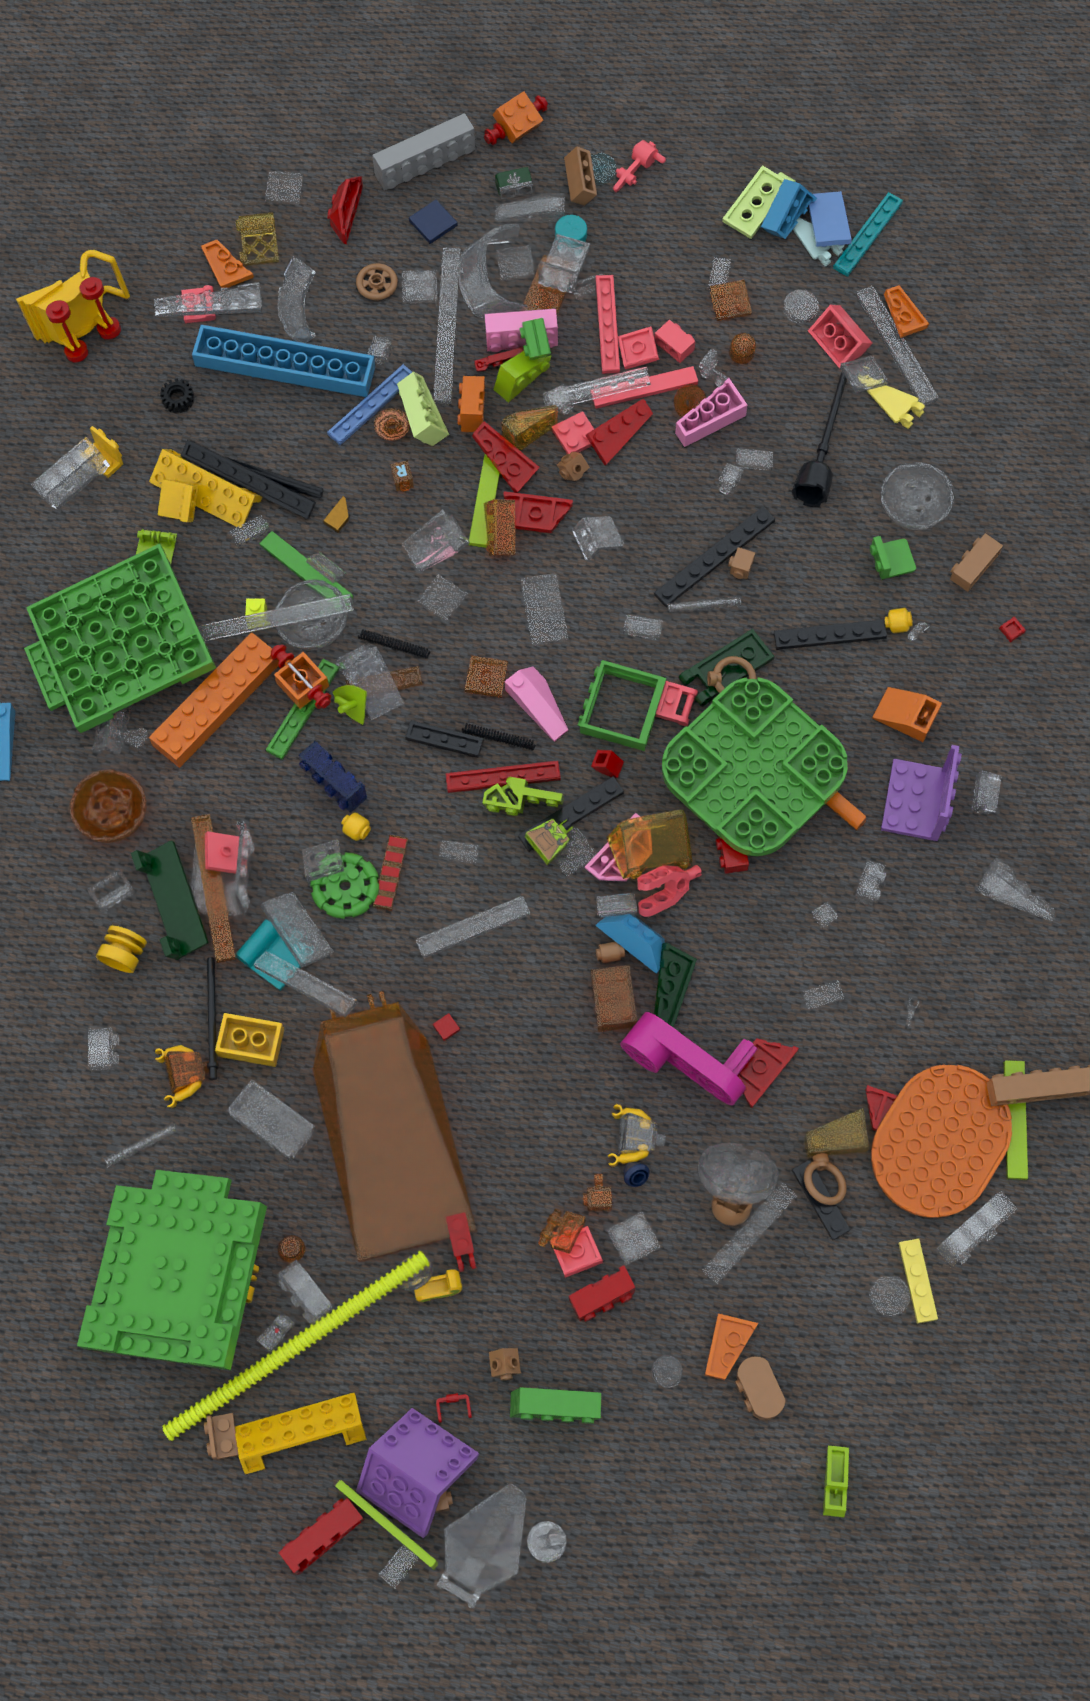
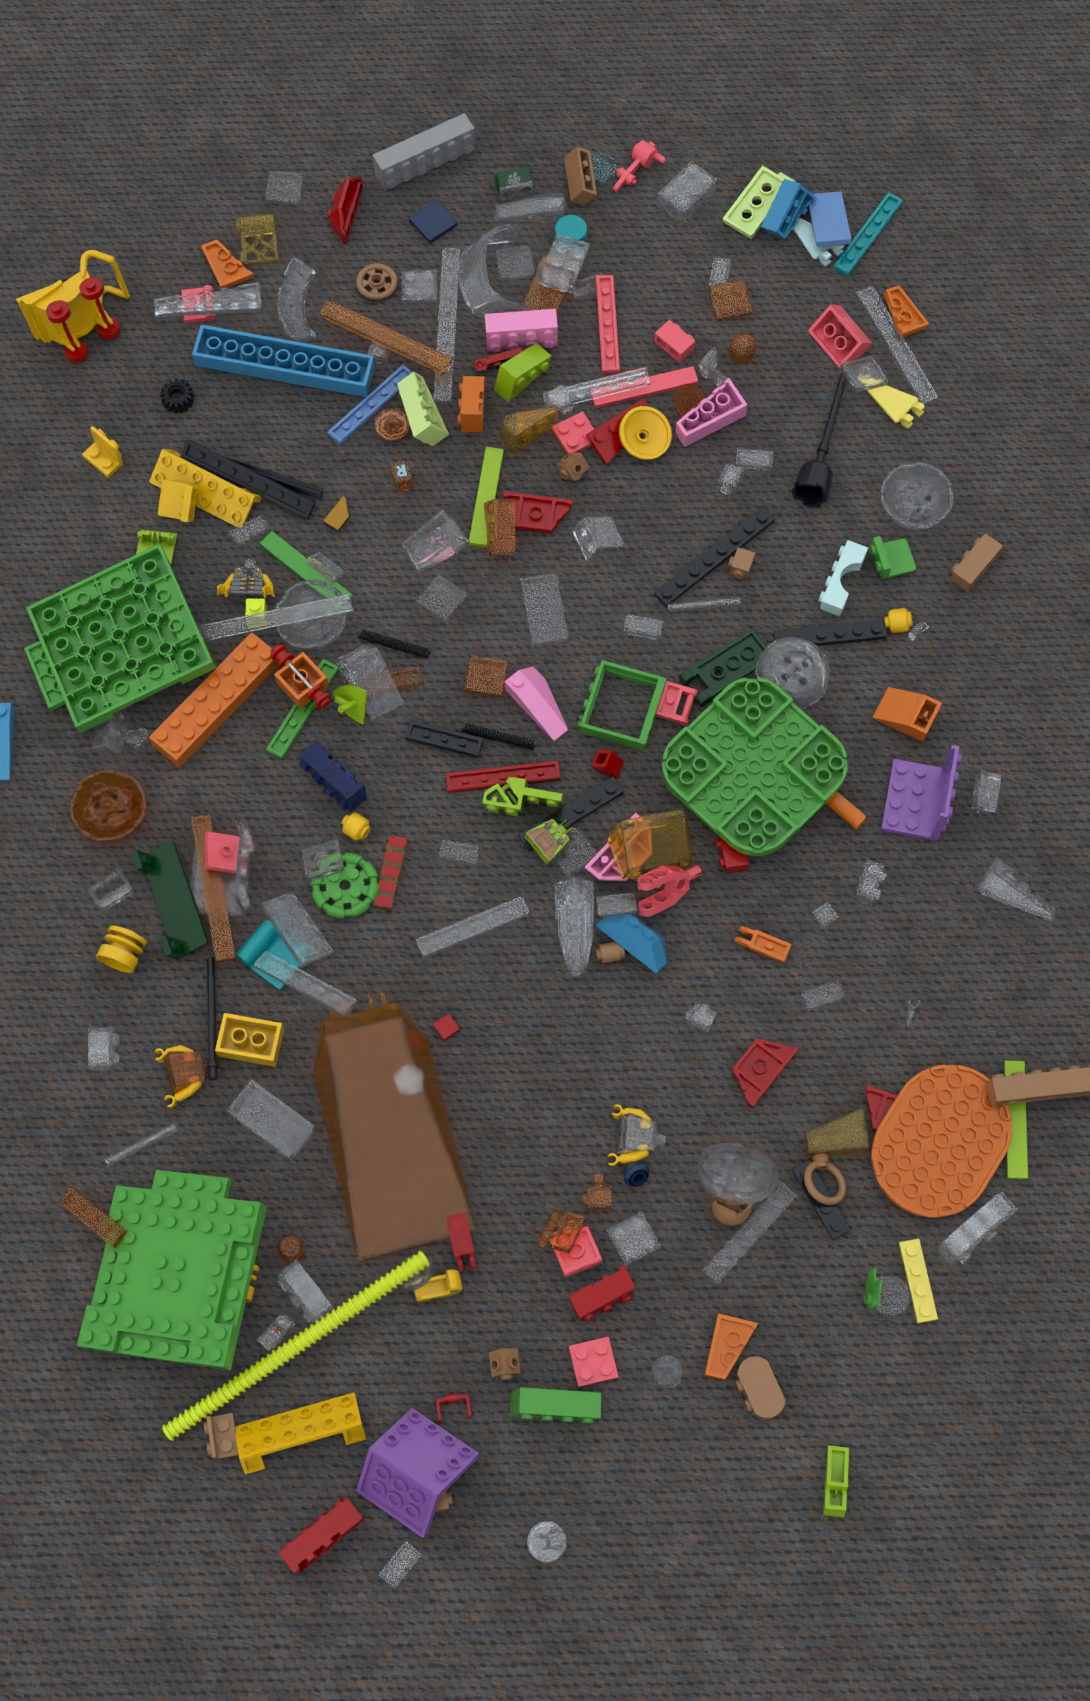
(70, 474): clear brick -> none
(93, 1217): none -> clear orange tile
(247, 583): none -> torso
(385, 336): none -> clear orange tile
(385, 1523): lime tile -> none
(409, 1079): none -> clear brick
(484, 1545): clear windscreen -> none
(508, 460): red wing -> none
(516, 118): orange brick -> none
(535, 338): bright green brick -> none
(575, 921): none -> clear piece
(593, 1362): none -> coral plate
(613, 998): clear orange brick -> none
(638, 348): coral plate -> none
(652, 426): none -> yellow dish
(655, 1042): dark pink beam -> none
(673, 980): dark green wing -> none
(687, 192): none -> clear brick
(701, 1017): none -> clear brick
(714, 677): medium nougat piece -> none
(764, 944): none -> orange hinge
(797, 649): none -> clear brick
(801, 306): clear tile -> none
(851, 559): none -> light aqua arch
(873, 1290): none -> bright green plate
(1012, 629): red tile -> none

